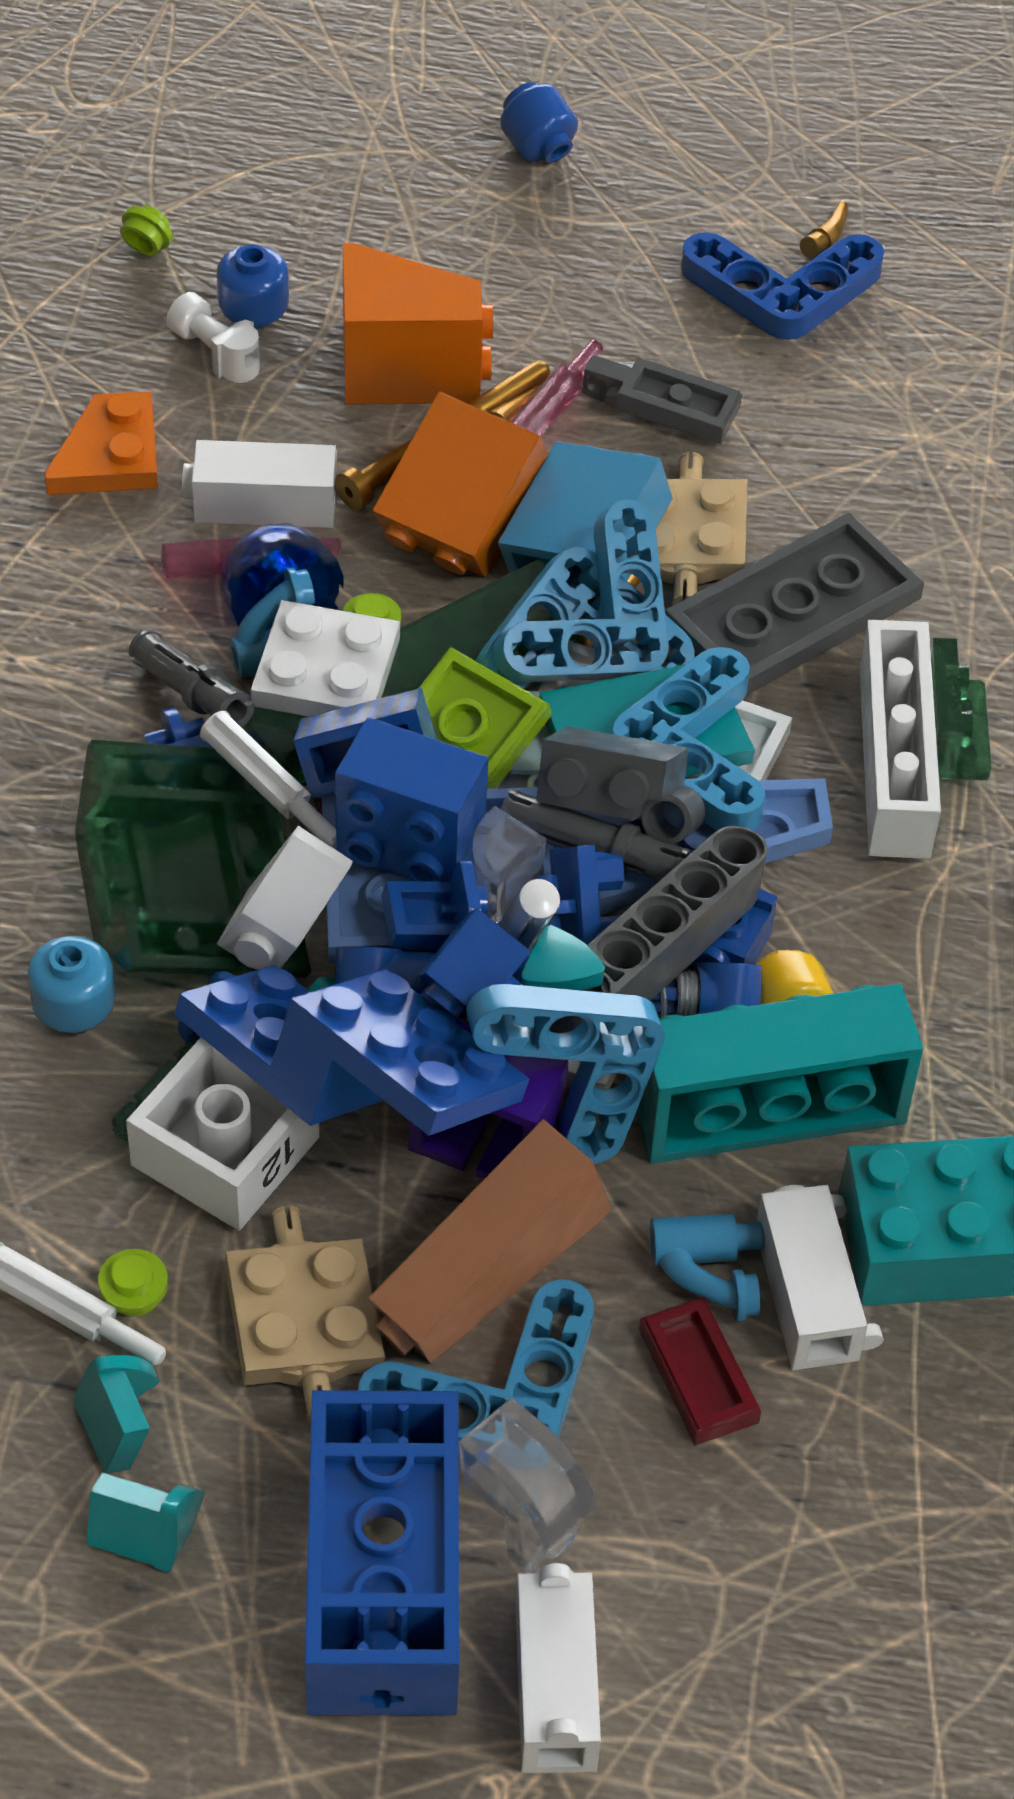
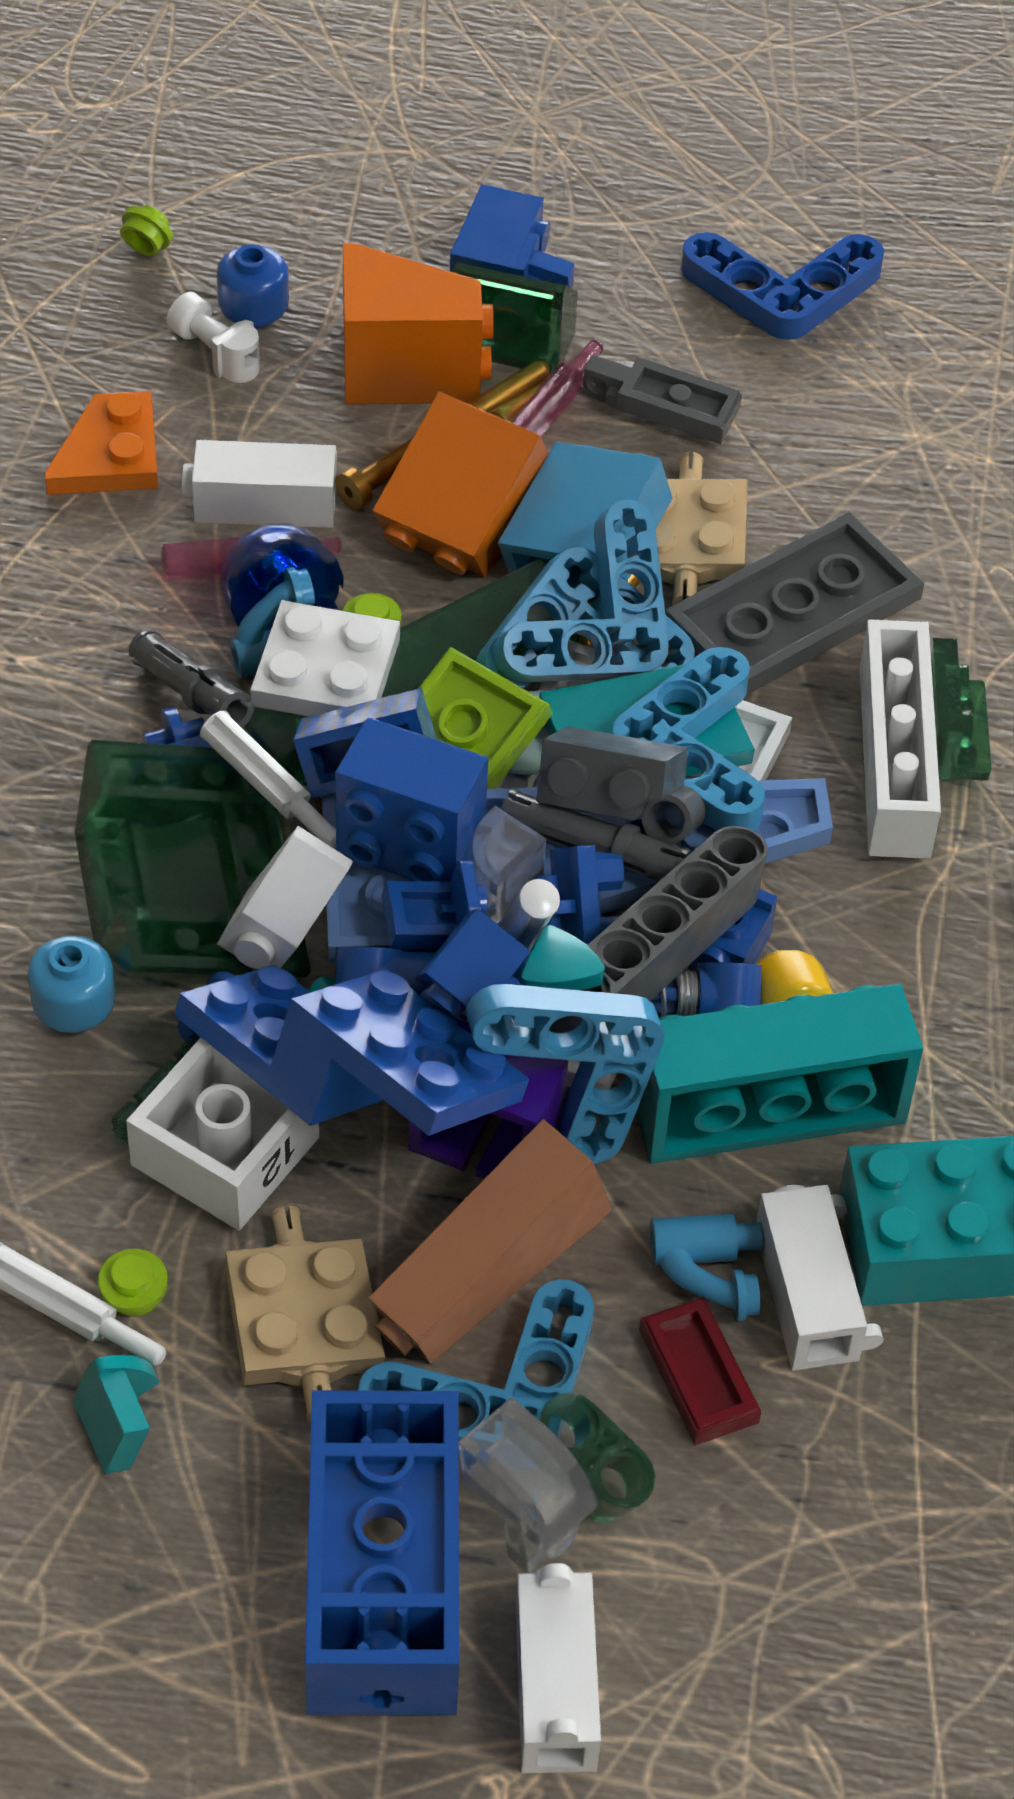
(141, 1520): teal tile -> none
(510, 237): none -> blue hinge
(529, 317): none -> clear green slope
(538, 122): blue head -> none
(599, 1446): none -> clear green beam
(827, 234): pearl gold helmet -> none

